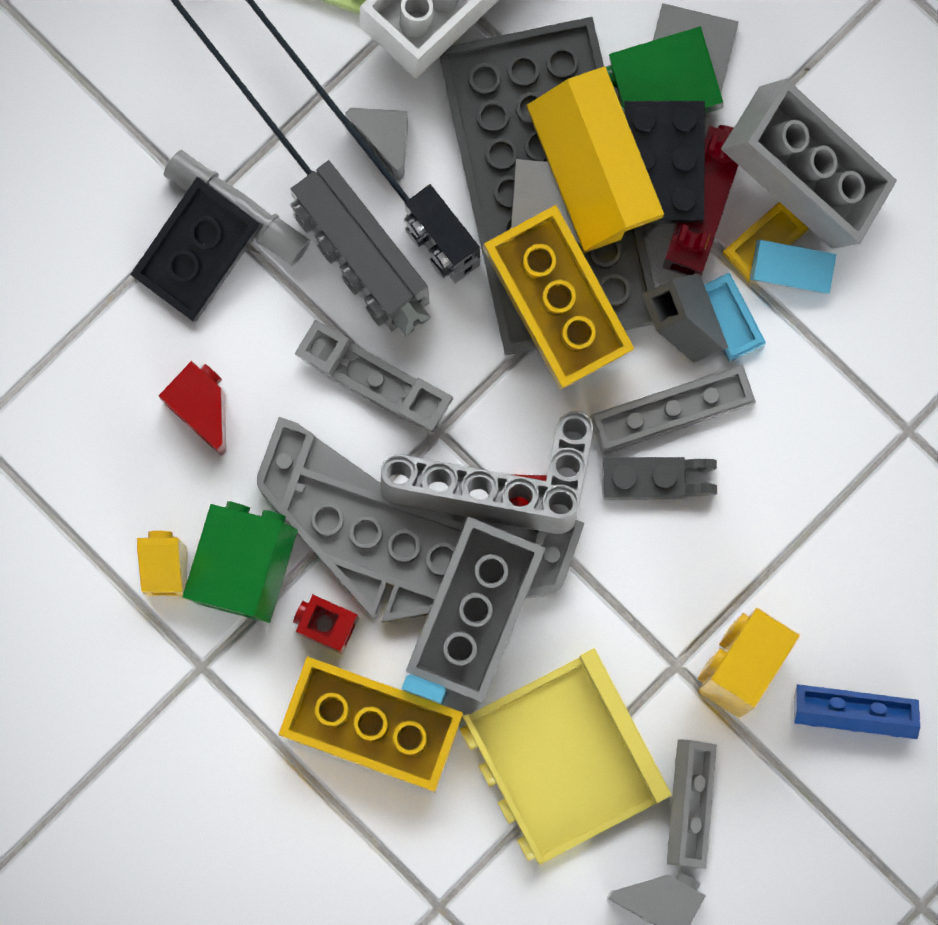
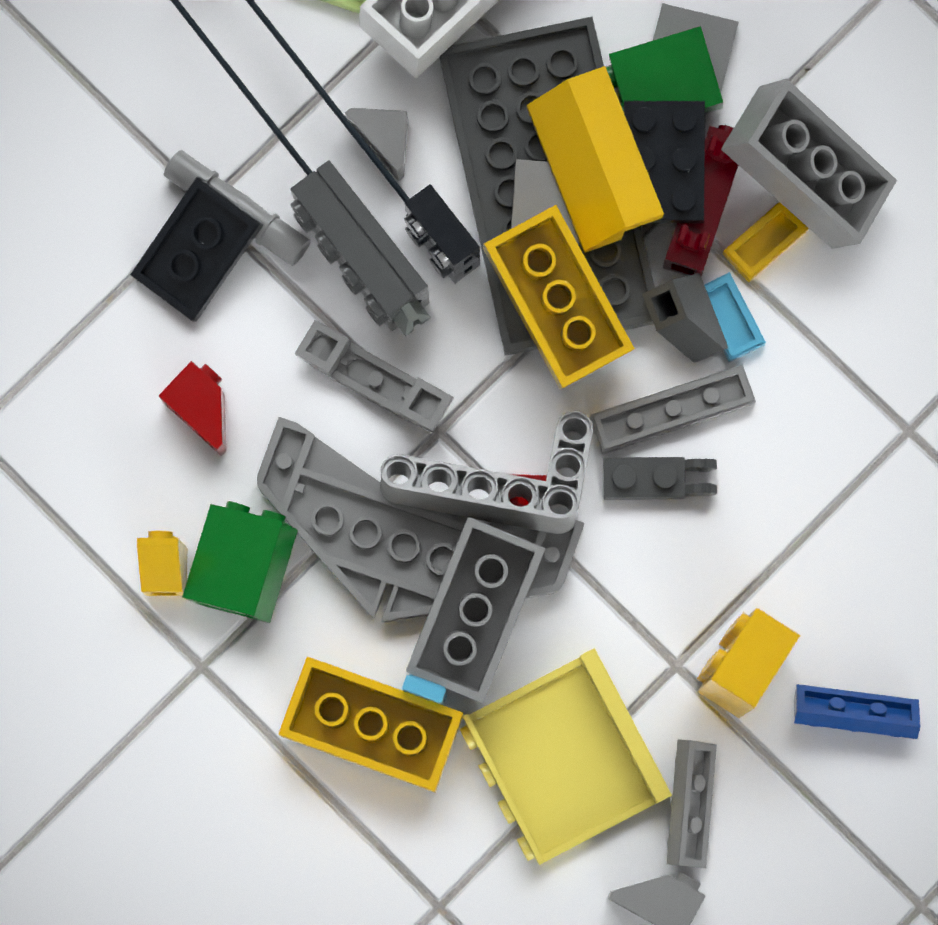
(342, 627): red brick -> none
(793, 266): medium azure tile -> none

